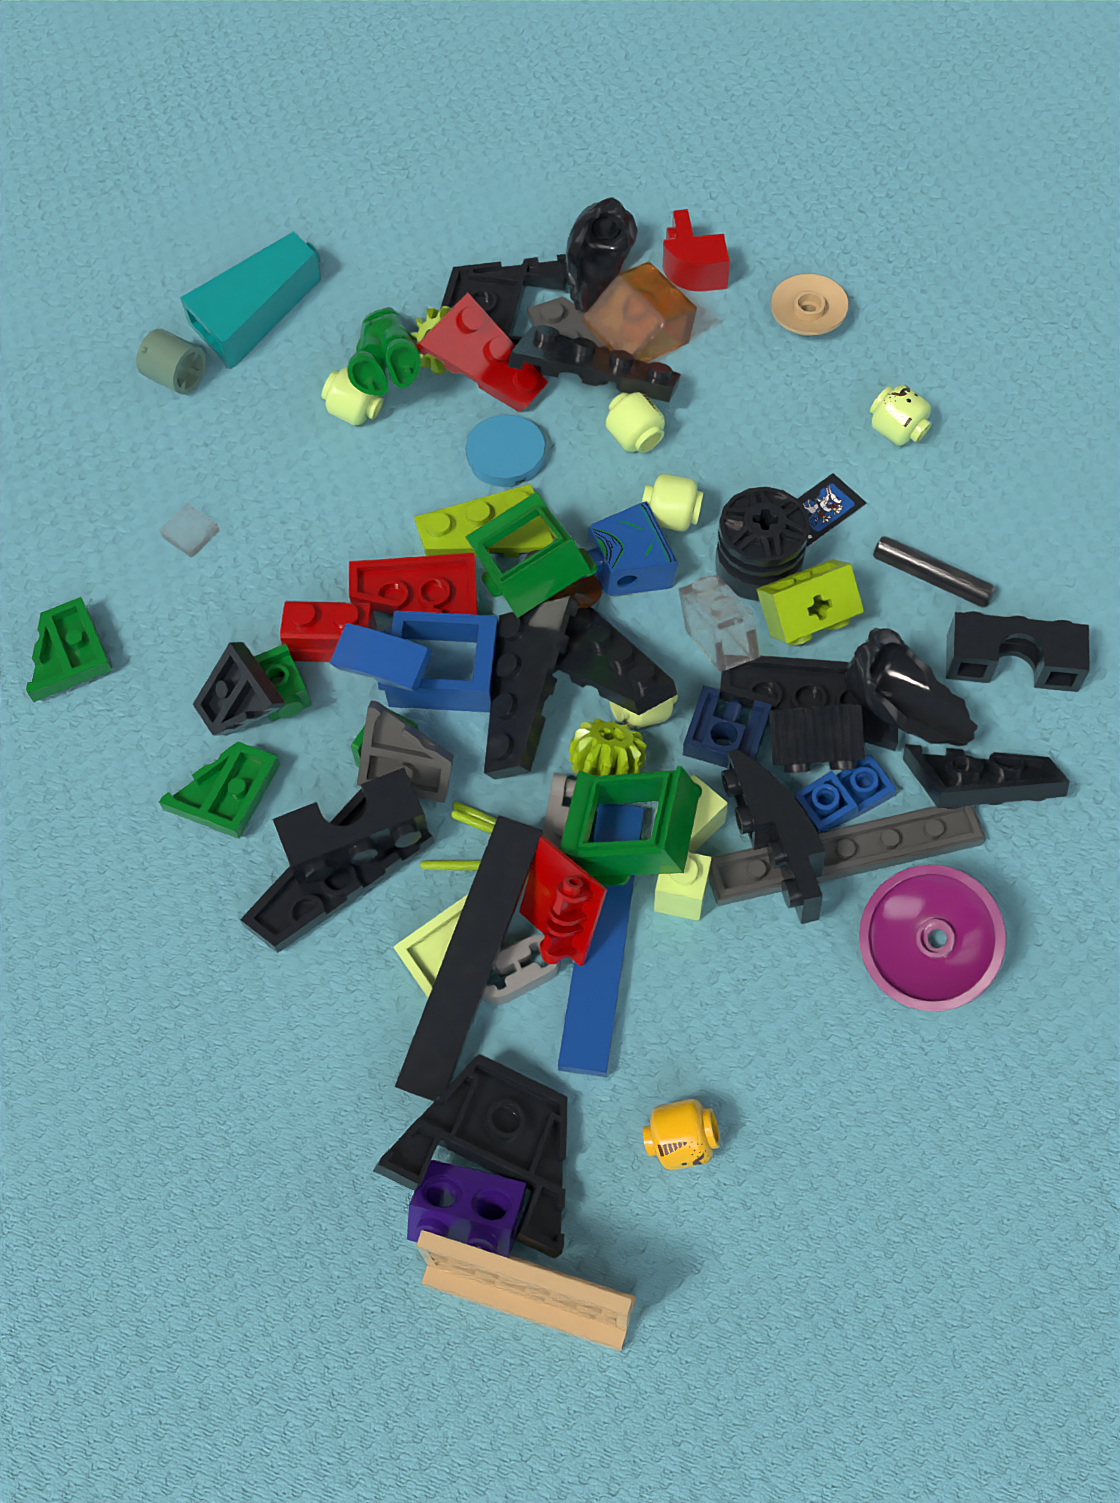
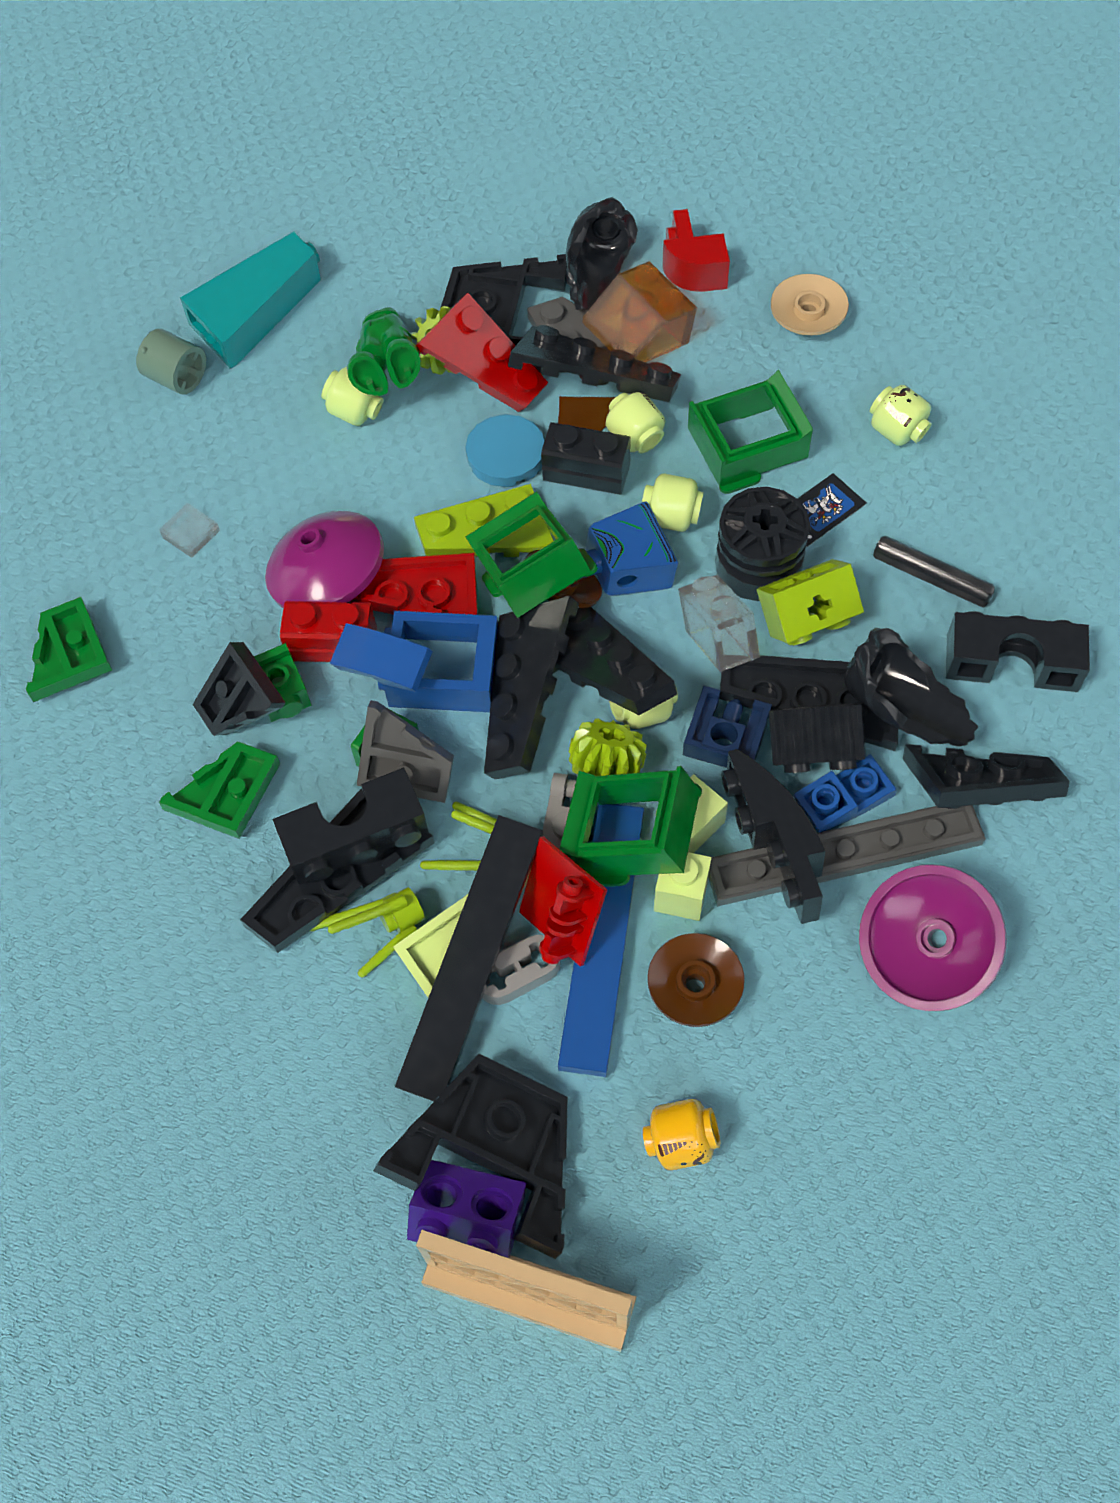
(325, 559): none -> magenta dish
(397, 912): none -> lime plant
(584, 411): none -> reddish brown sticker
(586, 458): none -> black brick
(701, 959): none -> reddish brown dish
(744, 465): none -> green piece

